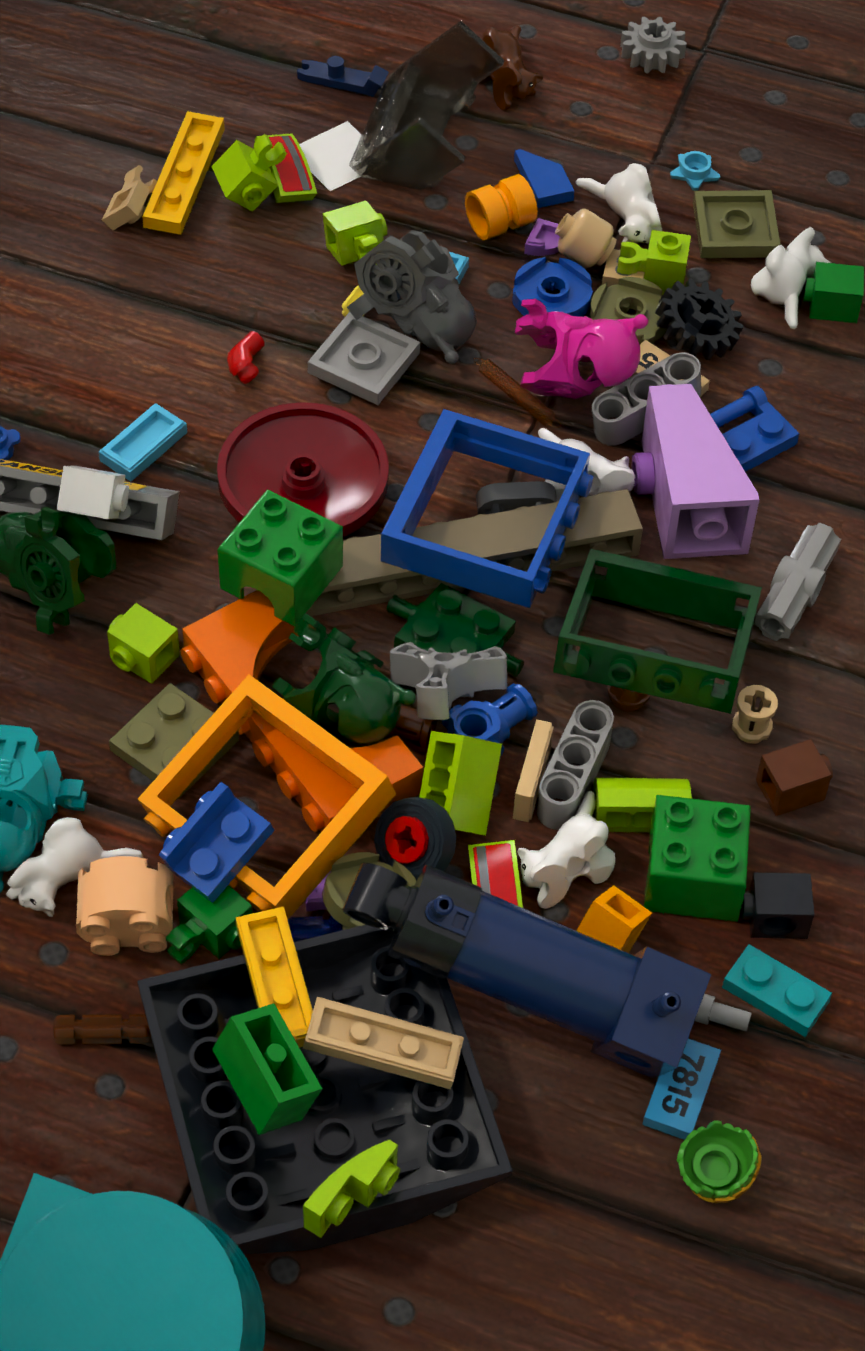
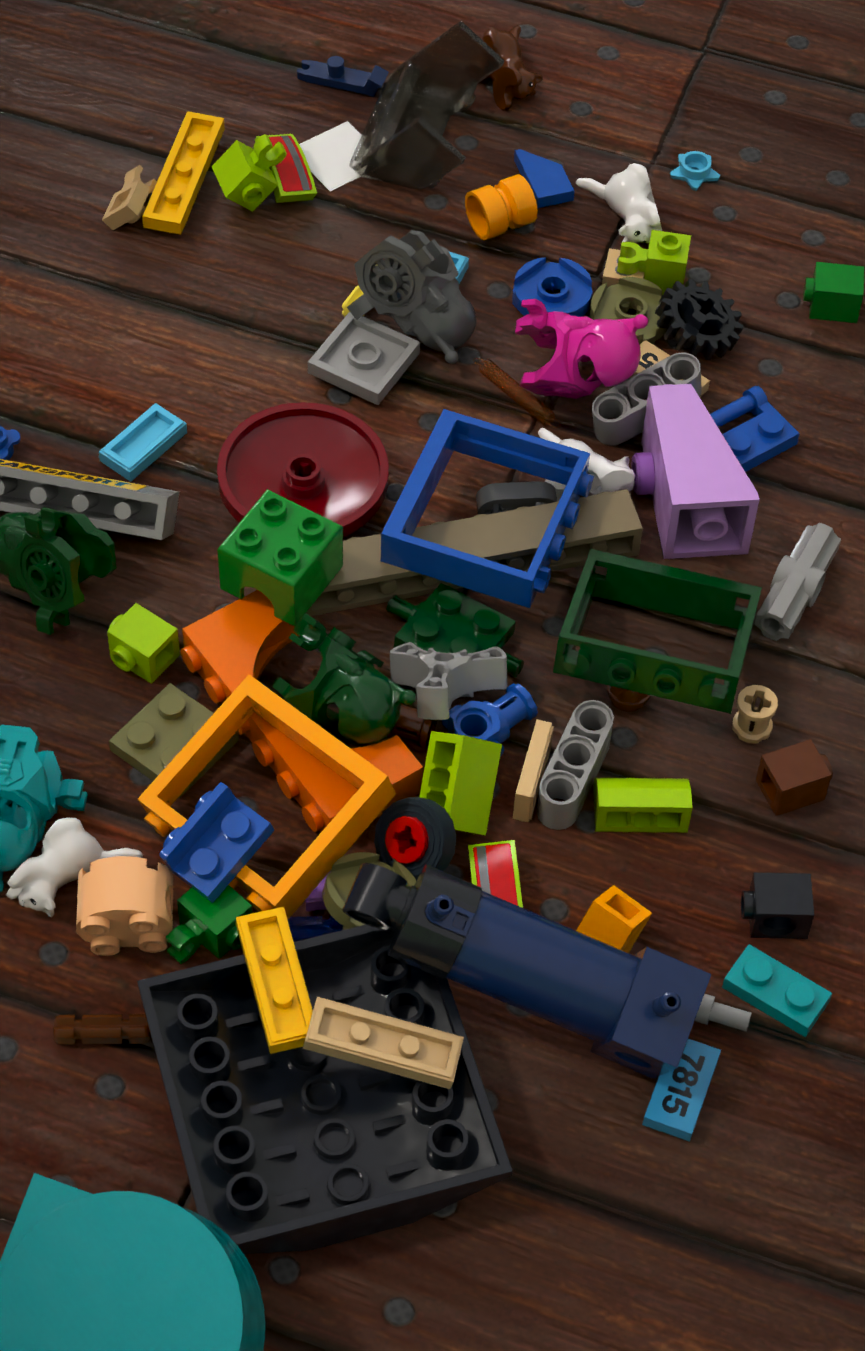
(92, 492): white brick -> none
(242, 354): red arm -> none
(266, 1068): green brick -> none
(353, 231): lime brick -> none
(357, 1179): lime slope -> none
(542, 239): medium lavender tile -> none
(572, 853): white animal -> none
(585, 238): tan head -> none
(653, 44): light grey gear -> none
(697, 858): green piece -> none
(719, 1162): bright green hair -> none
(735, 223): olive plate -> none
(787, 272): white animal -> none

